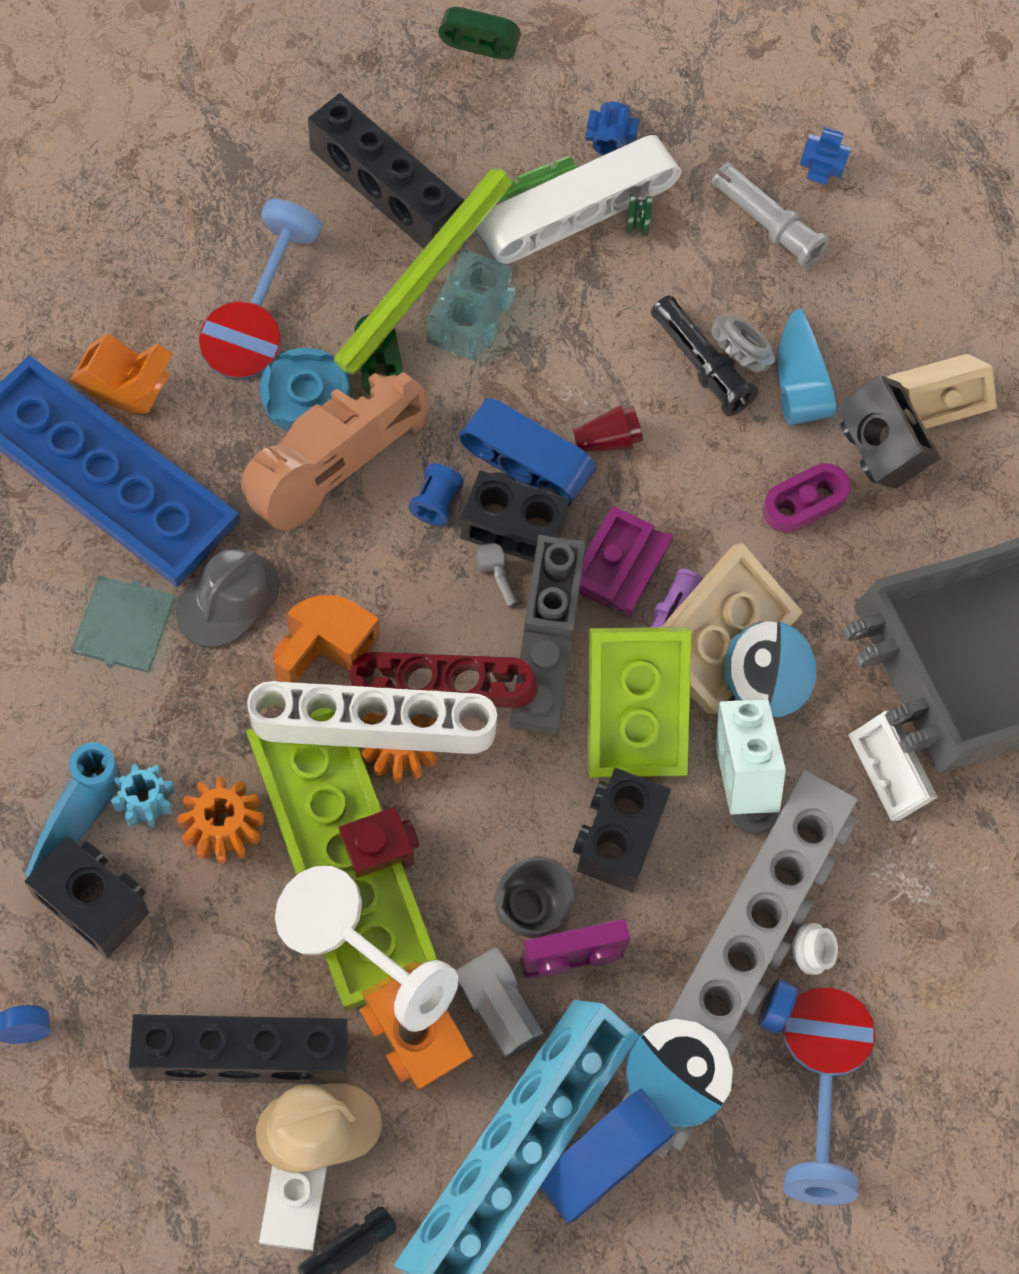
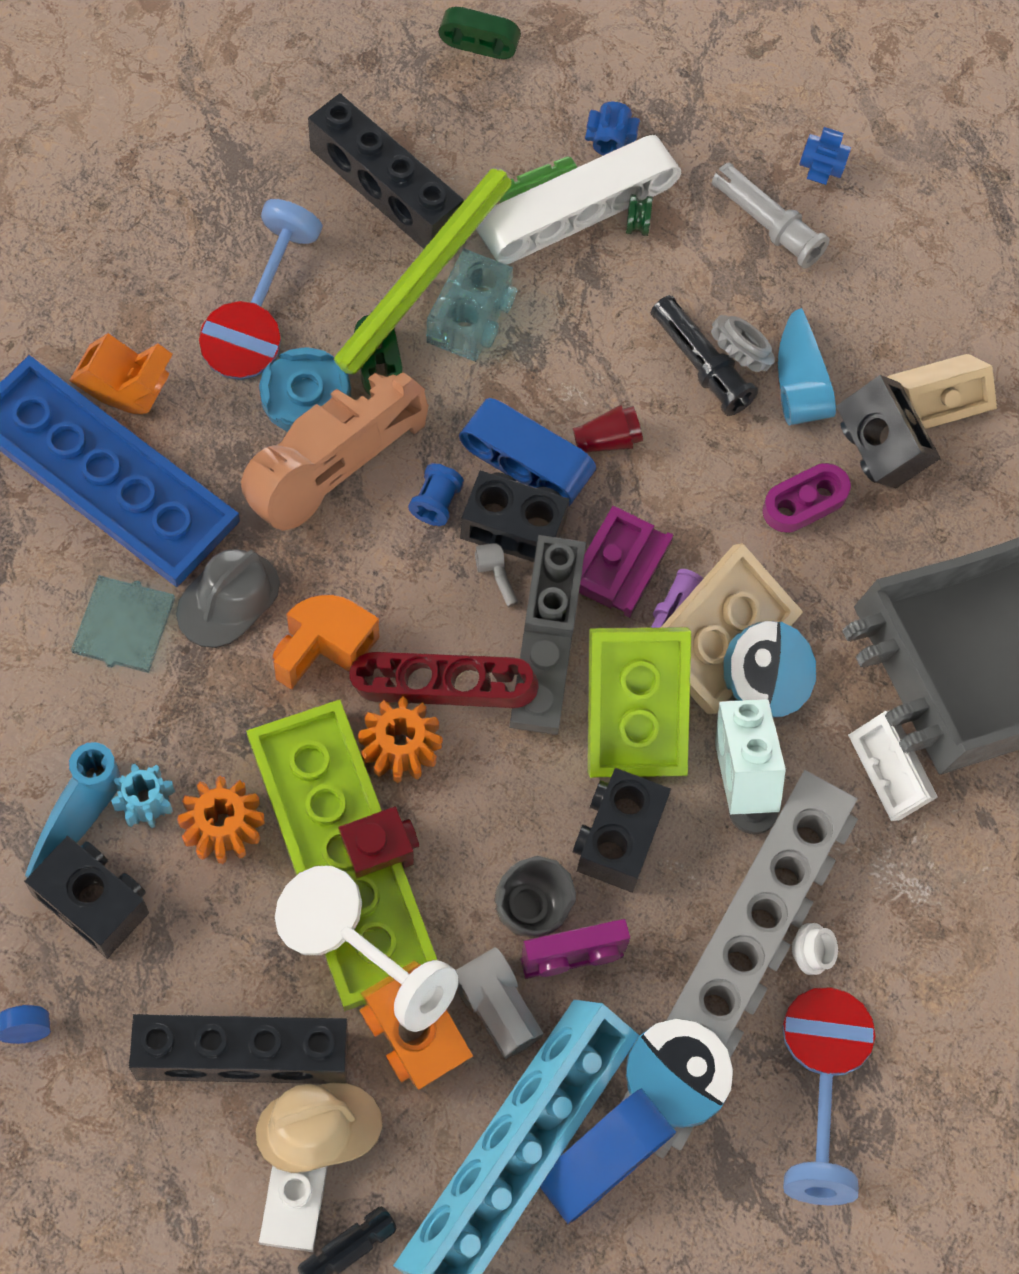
(353, 702): white beam -> none
(777, 1006): blue tile -> none

